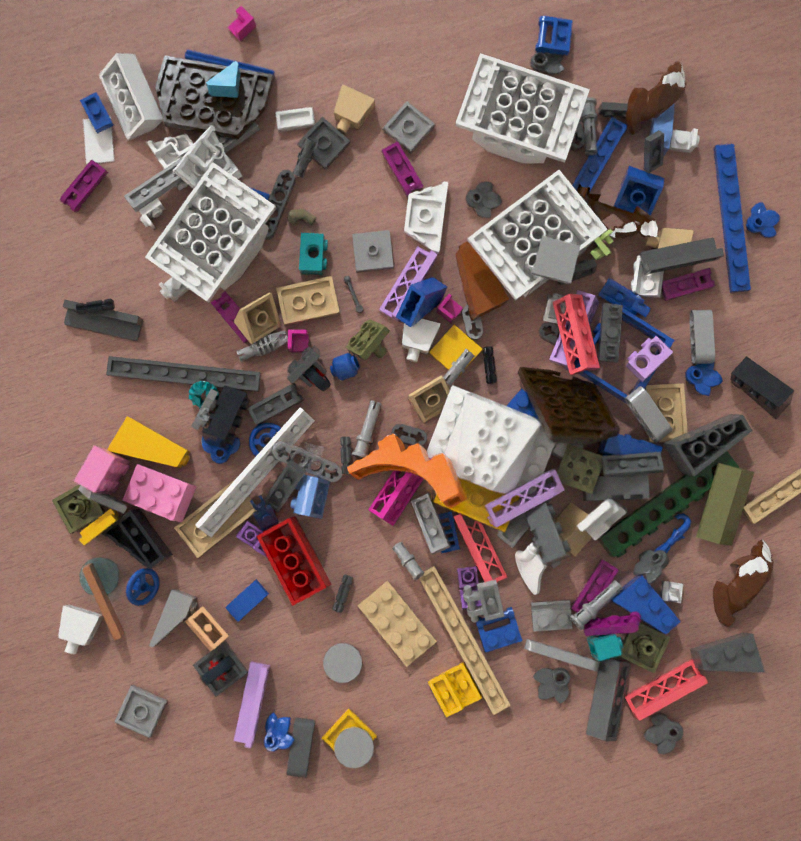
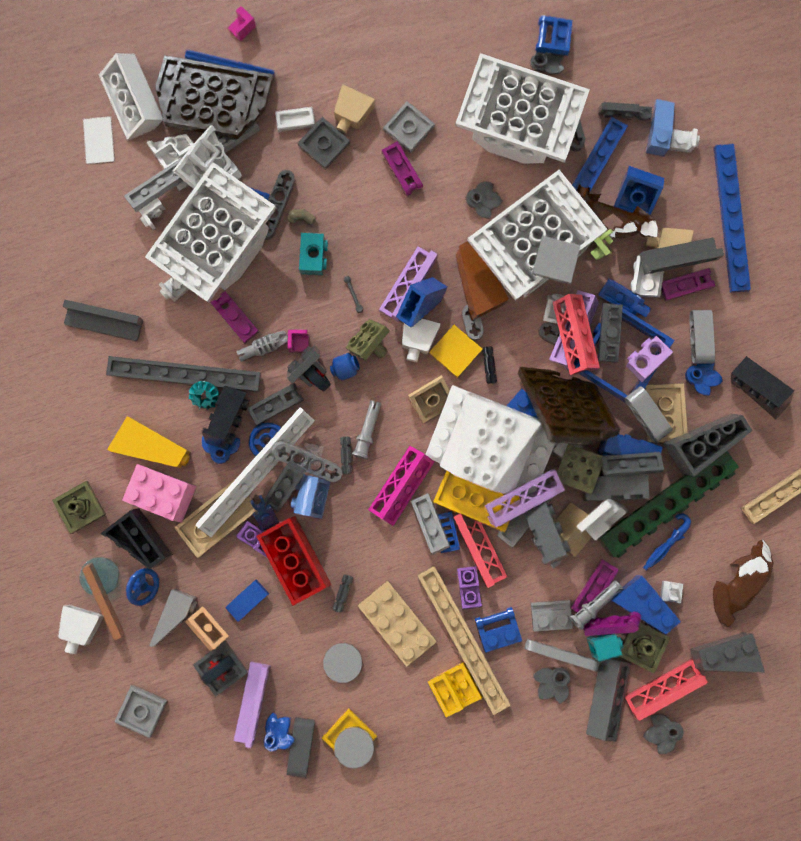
(83, 185): magenta plate -> none
(95, 306): black axle -> none
(96, 112): blue plate -> none
(99, 526): yellow slope -> none
(102, 471): bright pink brick -> none
(105, 499): light grey tile -> none
(203, 417): light grey hinge -> none
(226, 82): medium azure slope -> none
(258, 318): tan slope -> none
(304, 157): dark grey pin -> none
(308, 300): tan plate -> none
(372, 251): light grey plate -> none
(408, 560): light grey pin -> none
(410, 430): dark grey beam -> none
(414, 460): orange arch -> none
(426, 216): white wing -> none
(449, 309): dark pink panel -> none
(458, 367): light grey pin -> none
(490, 601): light grey plate -> none
(530, 567): white arm -> none
(583, 269): dark grey plate -> none
(589, 118): light grey pin -> none
(651, 564): dark grey plate -> none
(652, 103): reddish brown animal -> none
(653, 151): dark grey plate -> none
(725, 504): olive slope -> none
(762, 220): blue plate -> none

